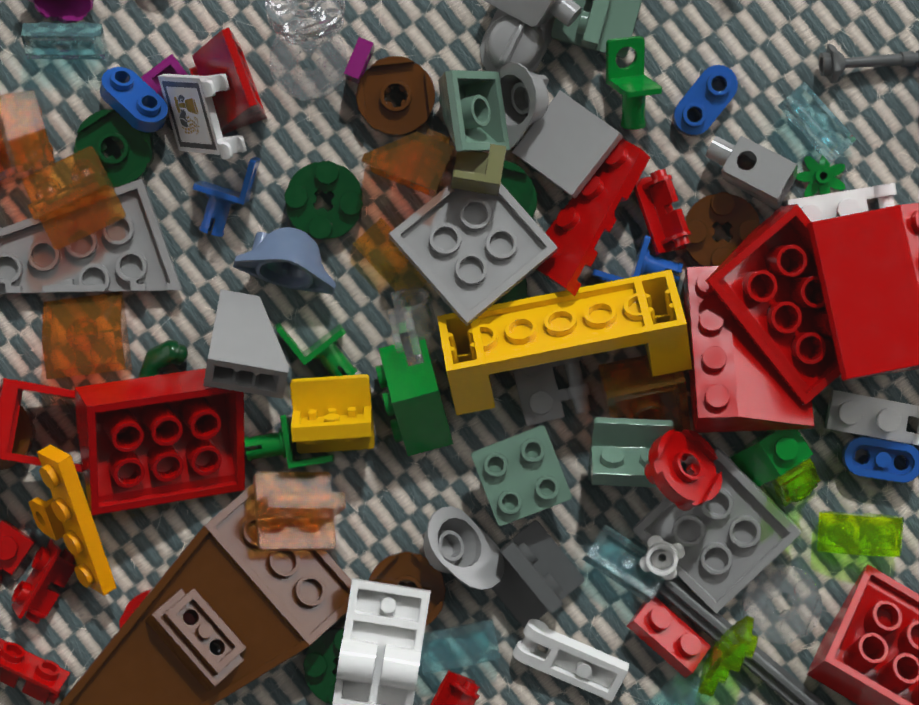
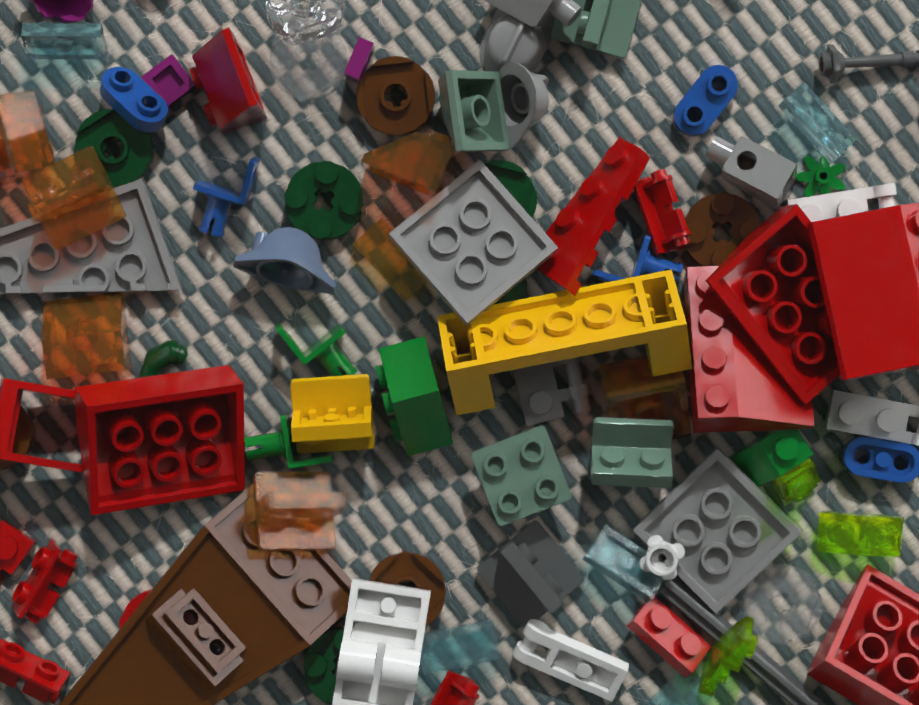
(70, 517): light orange plate -> none
(195, 115): white flag -> none
(245, 348): light grey slope -> none
(411, 321): clear plate -> none
(463, 549): light grey piece -> none
(479, 170): olive panel -> none
(567, 144): light grey tile -> none
(630, 81): green bracket -> none
(667, 473): red plate -> none

